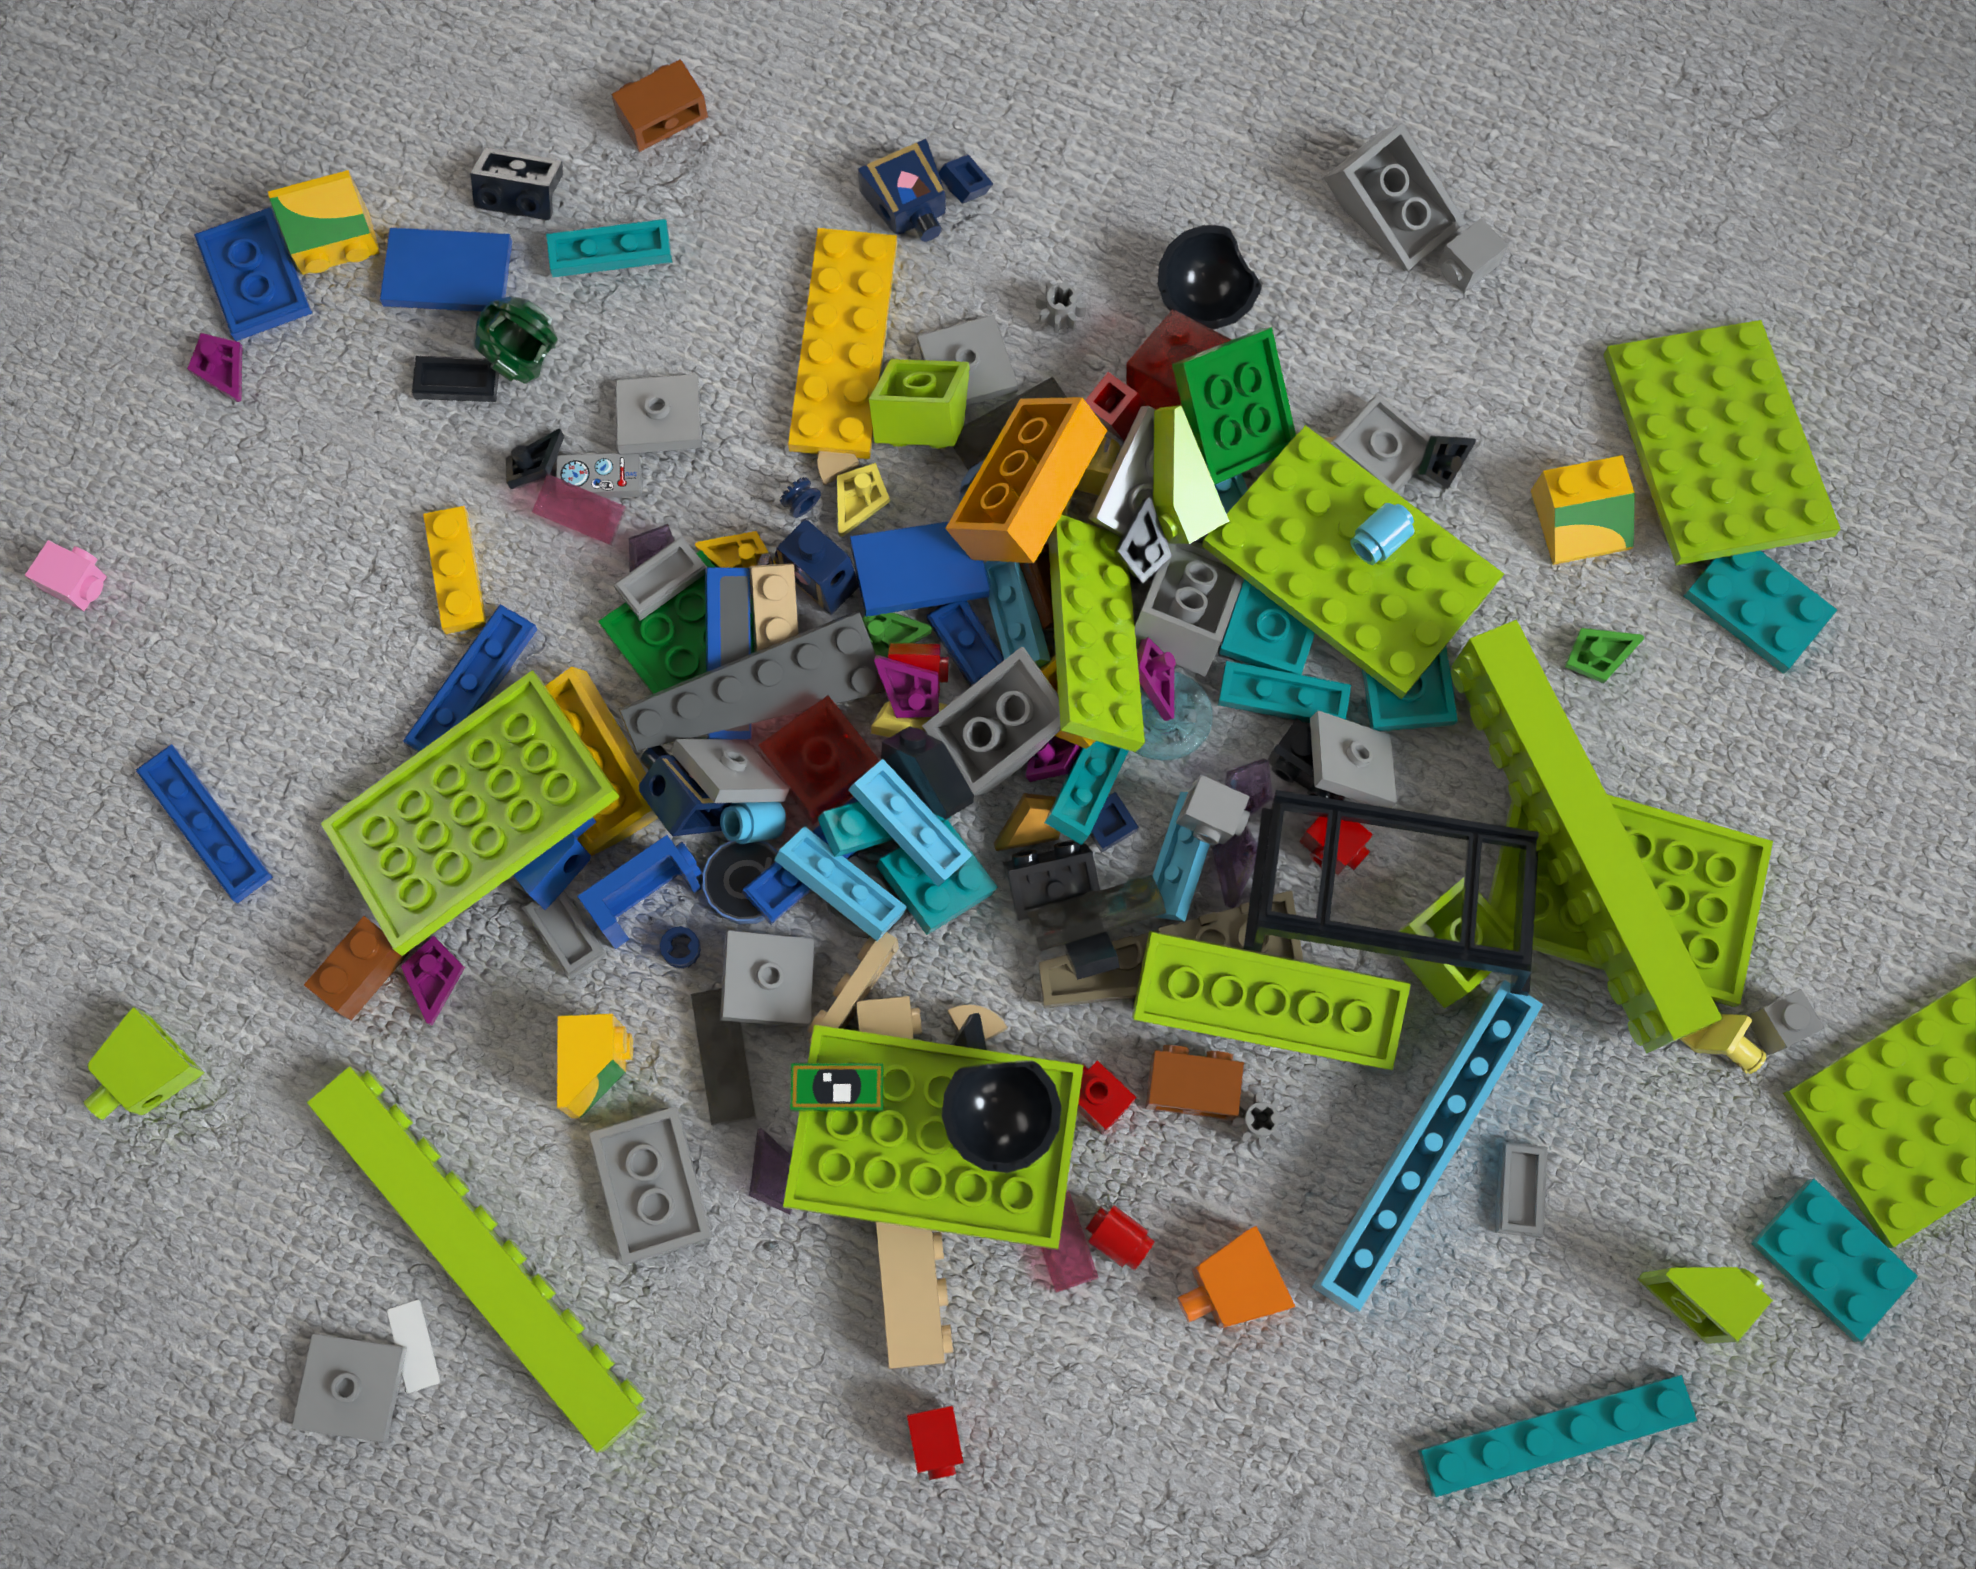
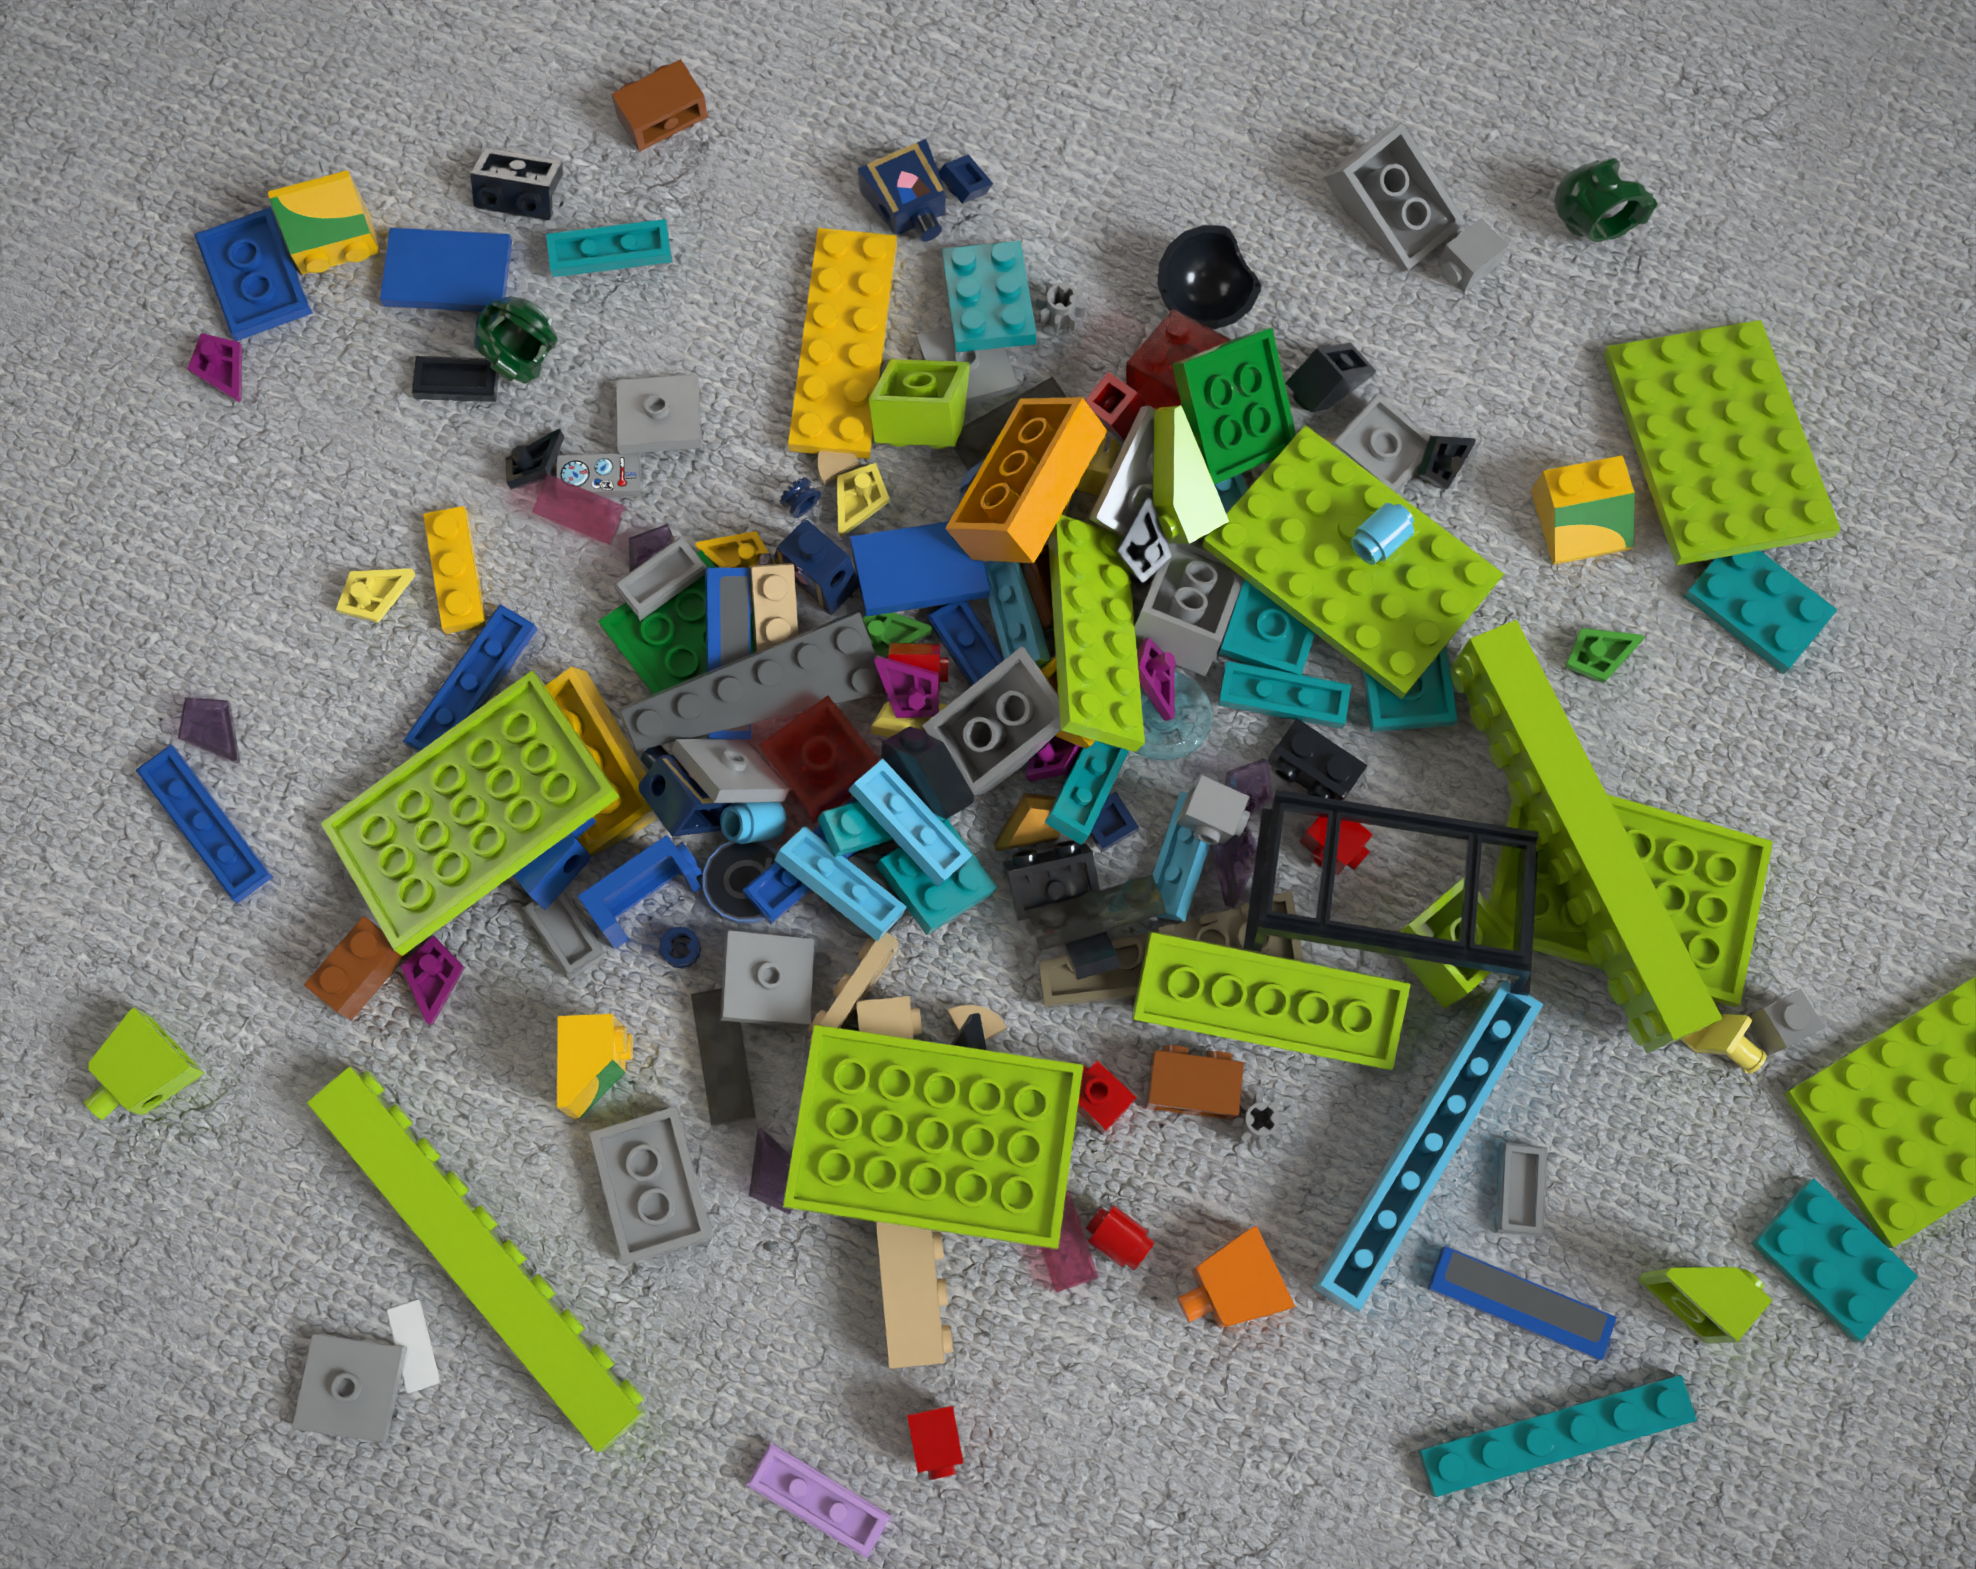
(67, 575): bright pink brick -> none
(210, 727): none -> clear purple piece
(373, 592): none -> light yellow piece
(818, 1500): none -> lavender tile
(837, 1087): tile -> none
(988, 296): none -> teal plate
(1001, 1114): black cylinder -> none
(1329, 376): none -> black slope
(1352, 760): light grey plate -> none
(1522, 1303): none -> tile
(1593, 191): none -> dark green helmet

